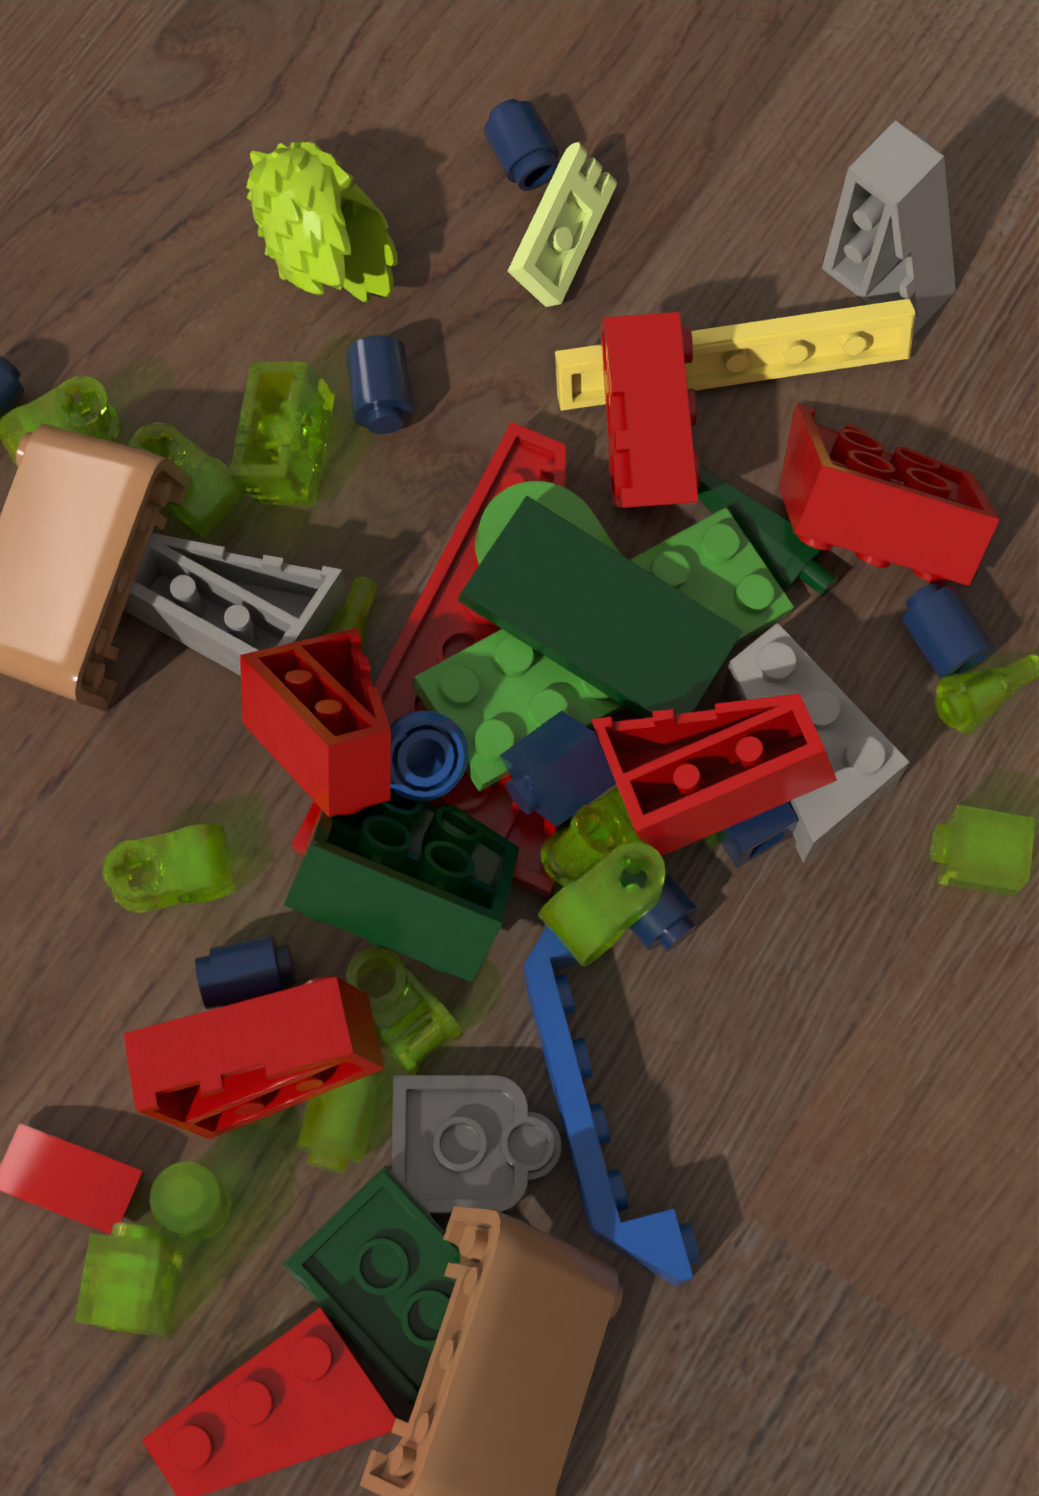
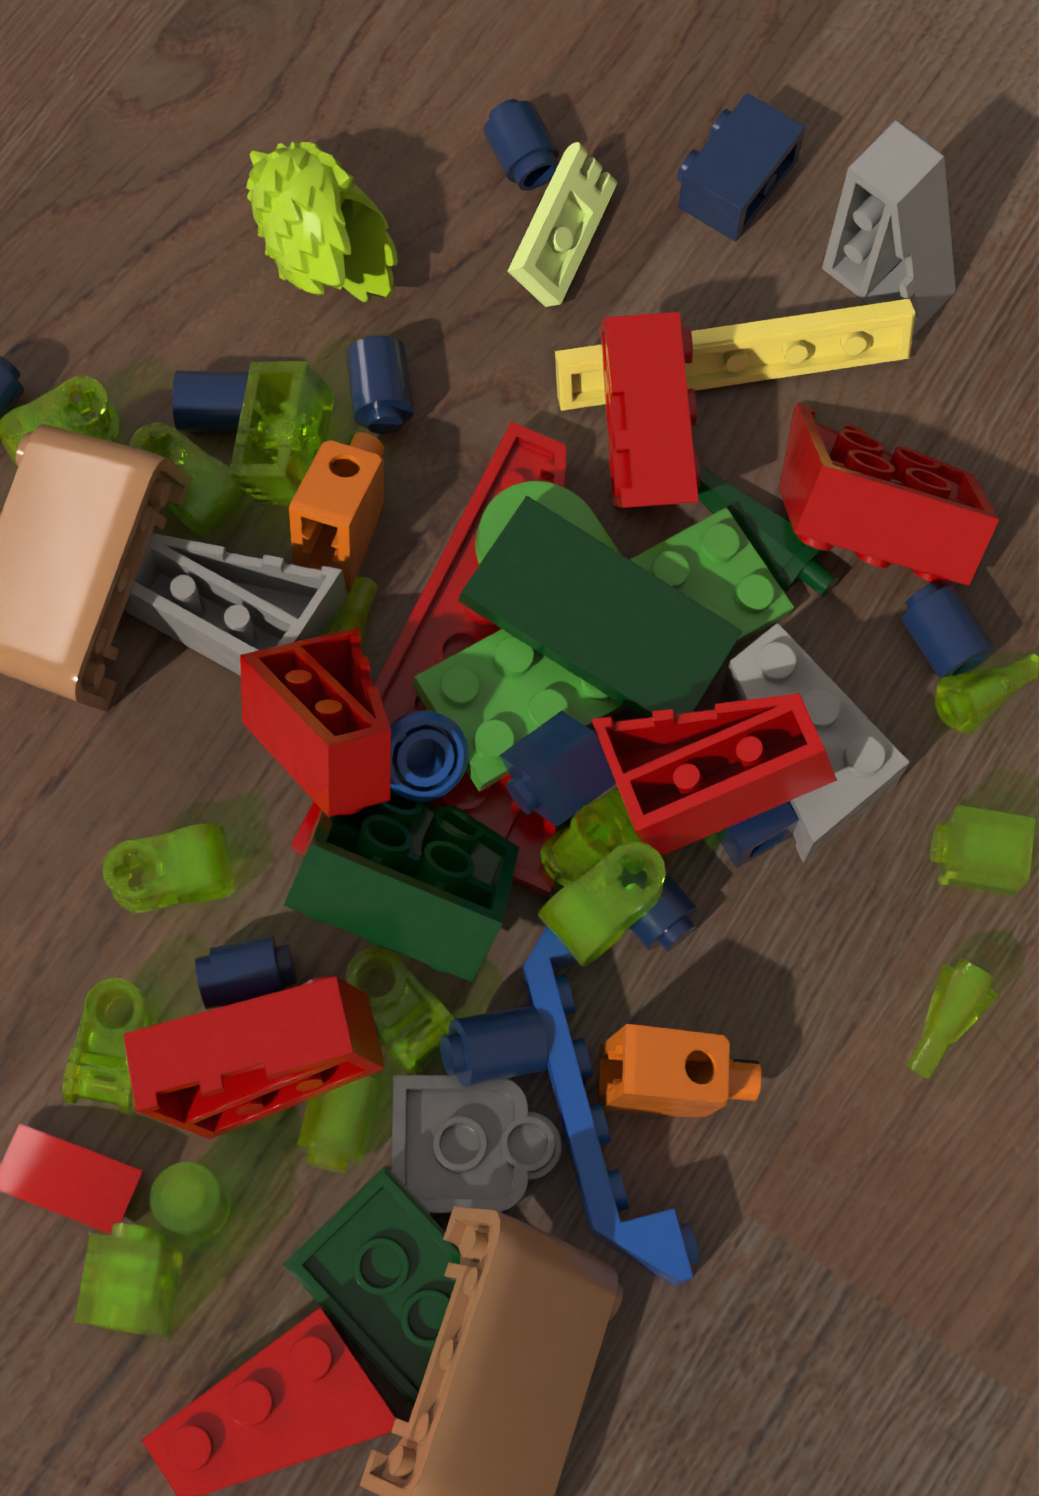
(102, 1049): none -> clear neon green piece
(208, 400): none -> dark blue brick
(342, 492): none -> orange torso
(495, 1046): none -> dark blue brick
(647, 1067): none -> orange torso
(739, 166): none -> dark blue brick
(956, 1004): none -> clear neon green cone

